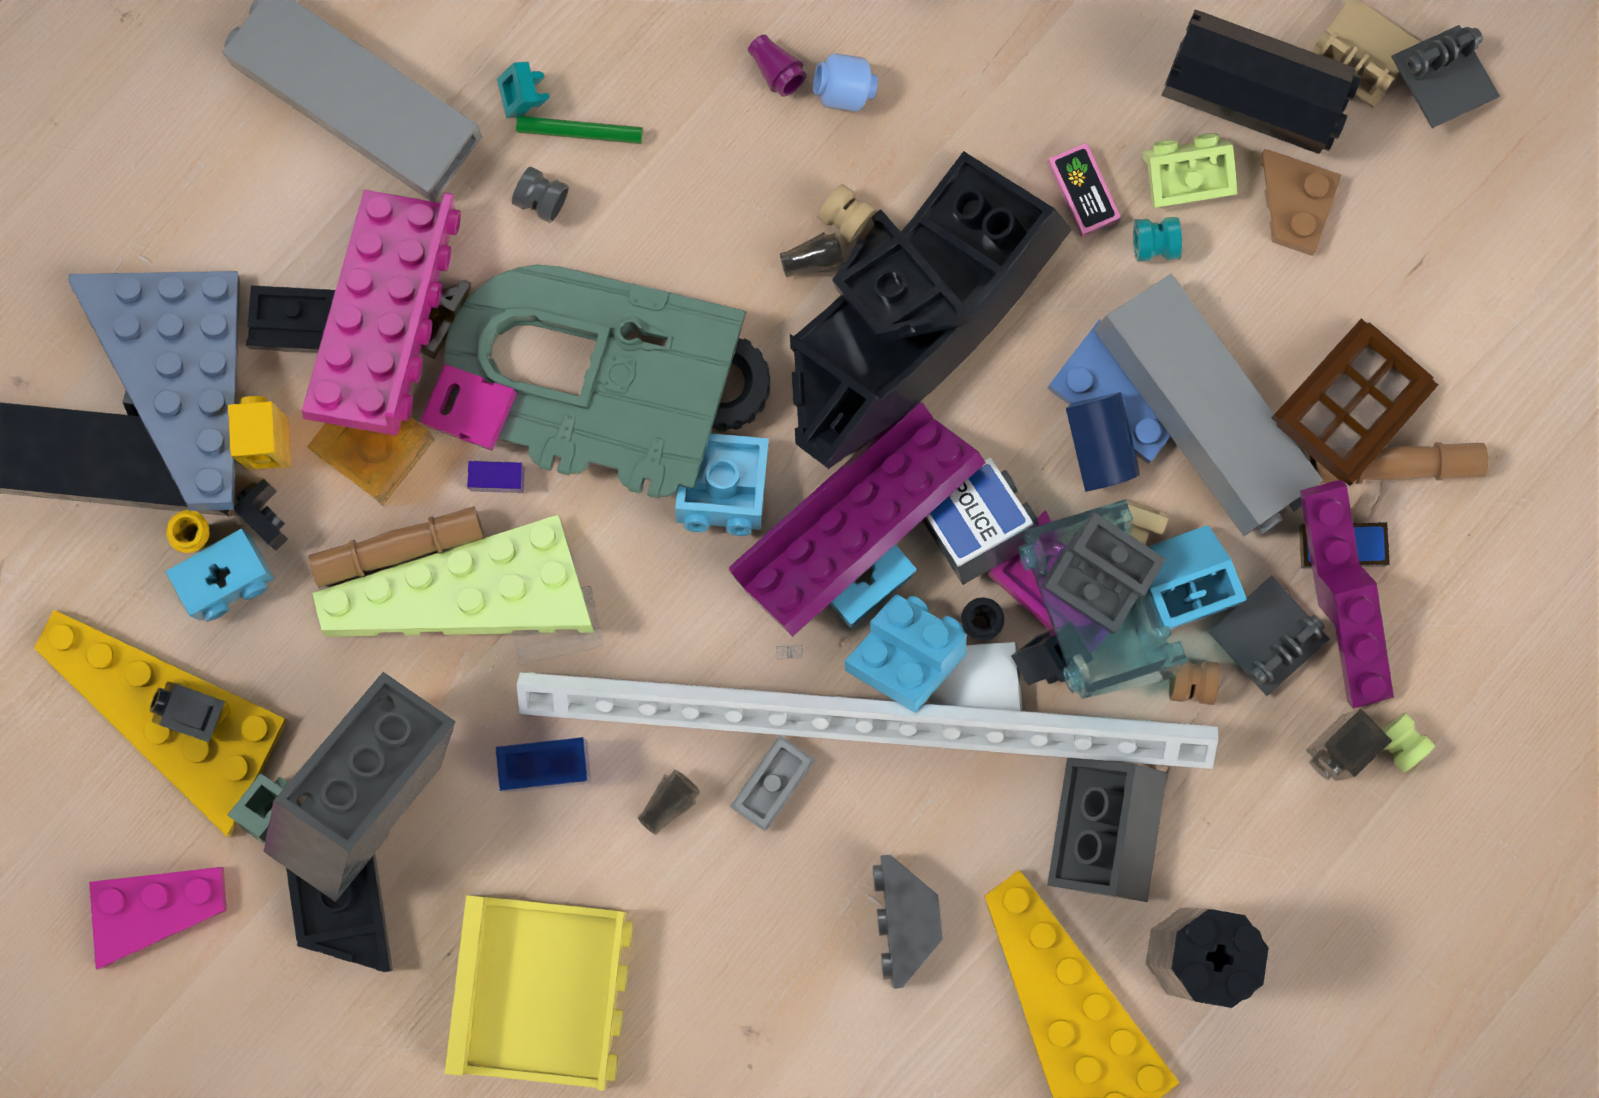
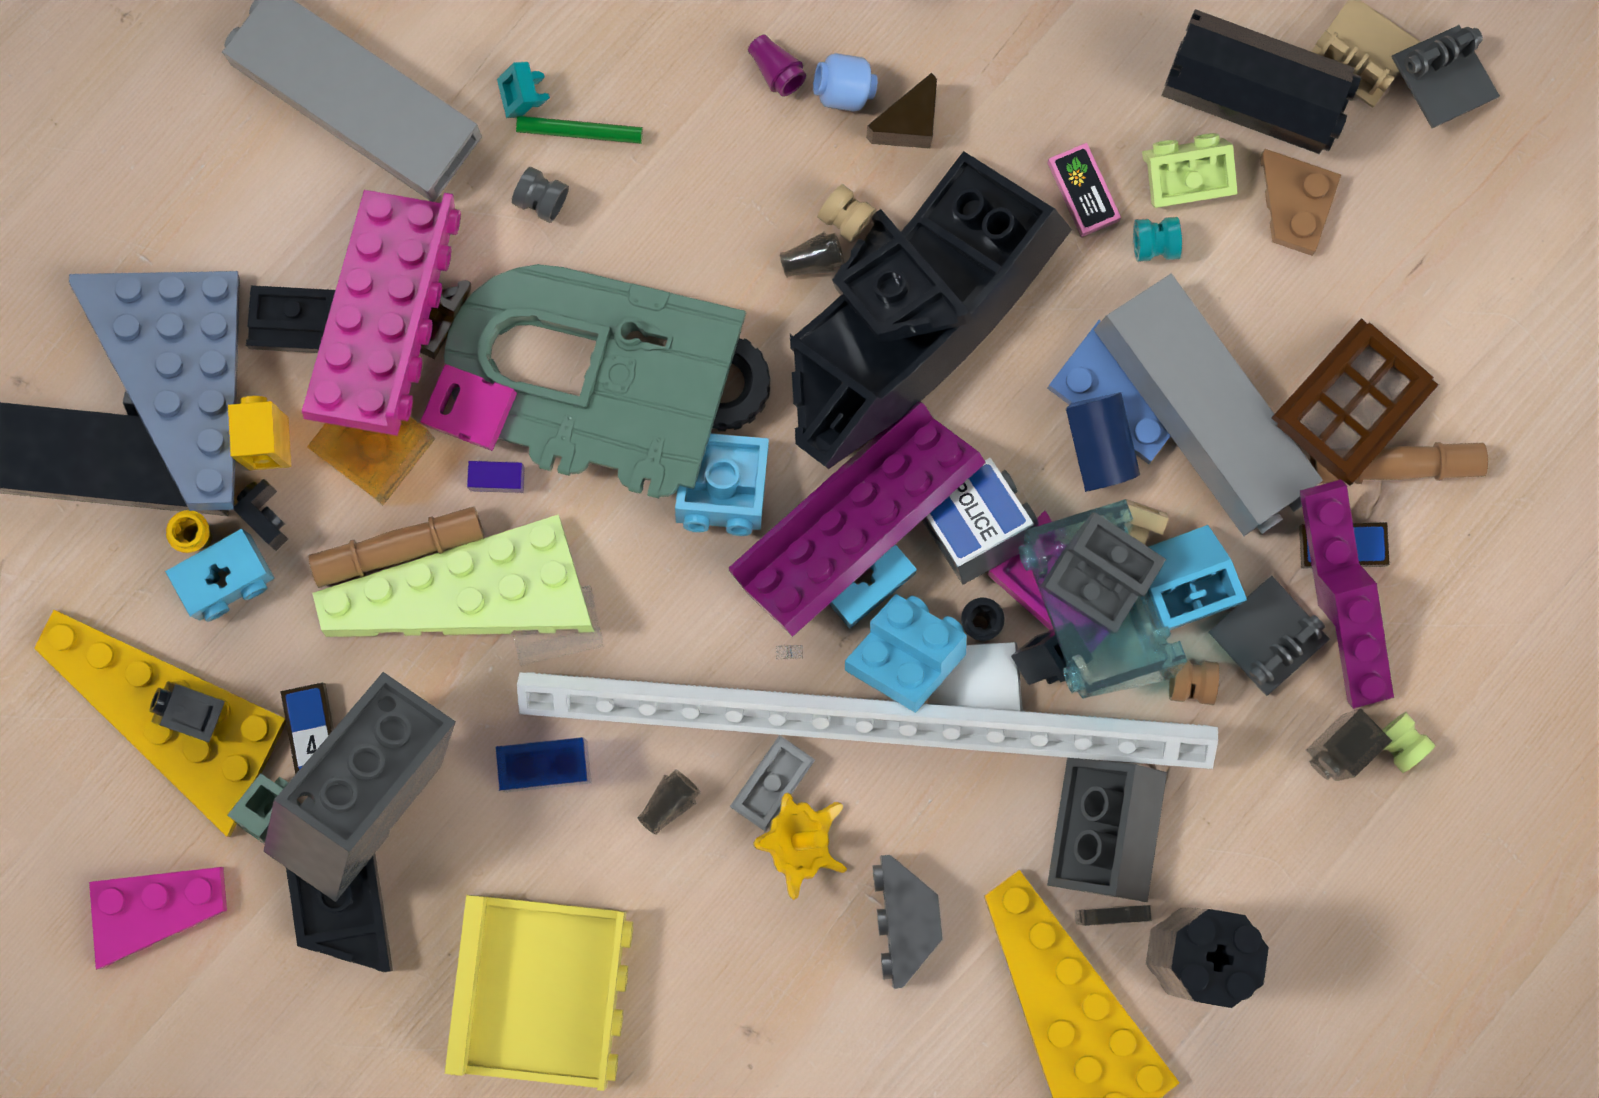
(307, 720): none -> tile
(800, 841): none -> yellow piece
(909, 119): none -> dark brown slope
(1113, 915): none -> clear smoke piece

